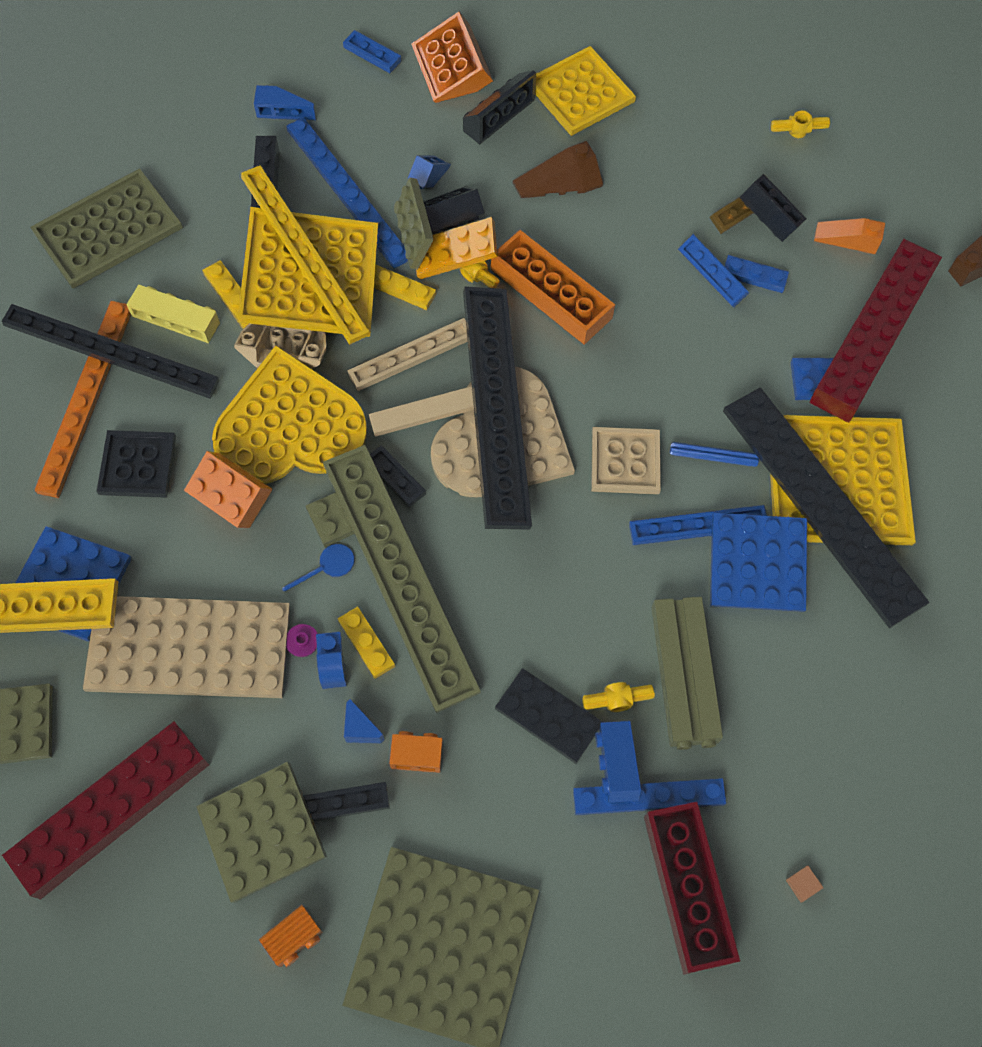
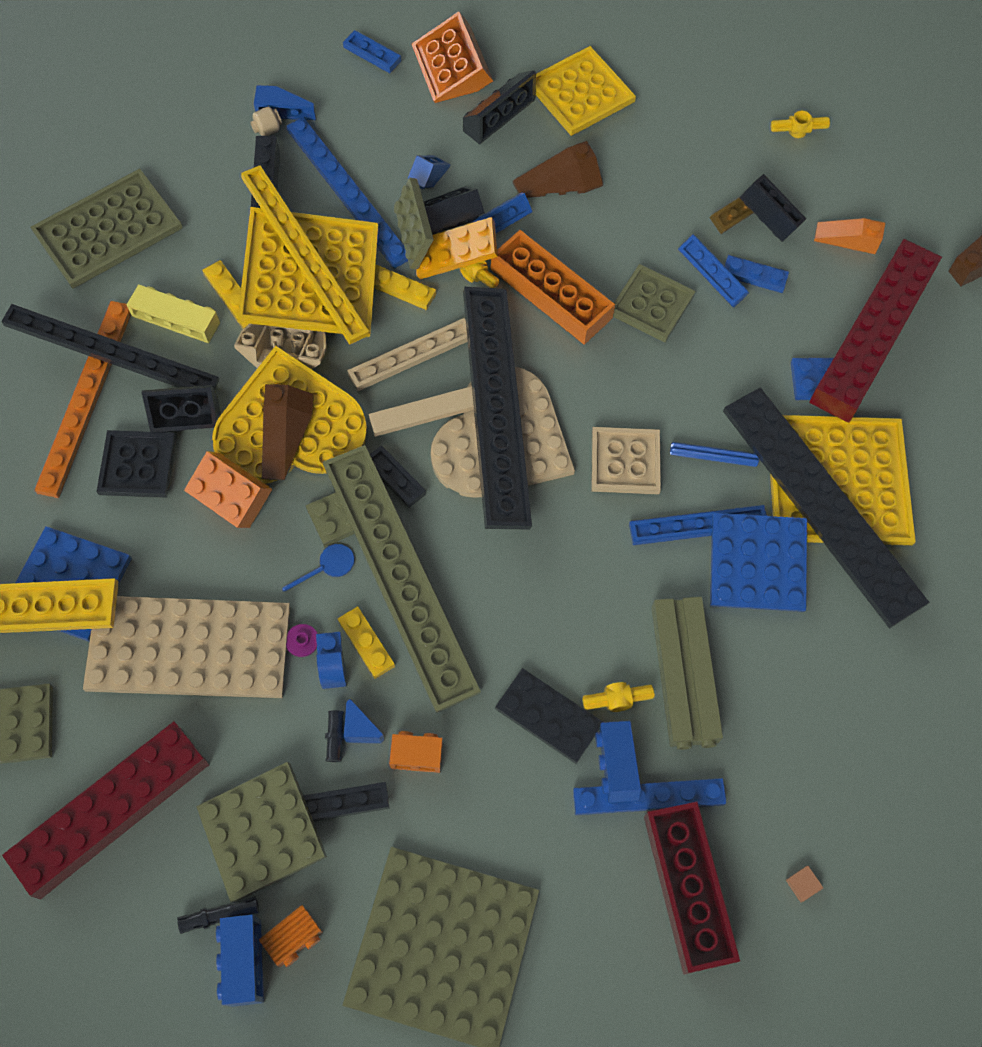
(181, 408): none -> black slope
(209, 917): none -> black pin
(240, 961): none -> blue brick
(266, 121): none -> tan head
(284, 424): none -> reddish brown wedge
(334, 736): none -> black pin
(508, 212): none -> blue plate
(652, 303): none -> olive plate

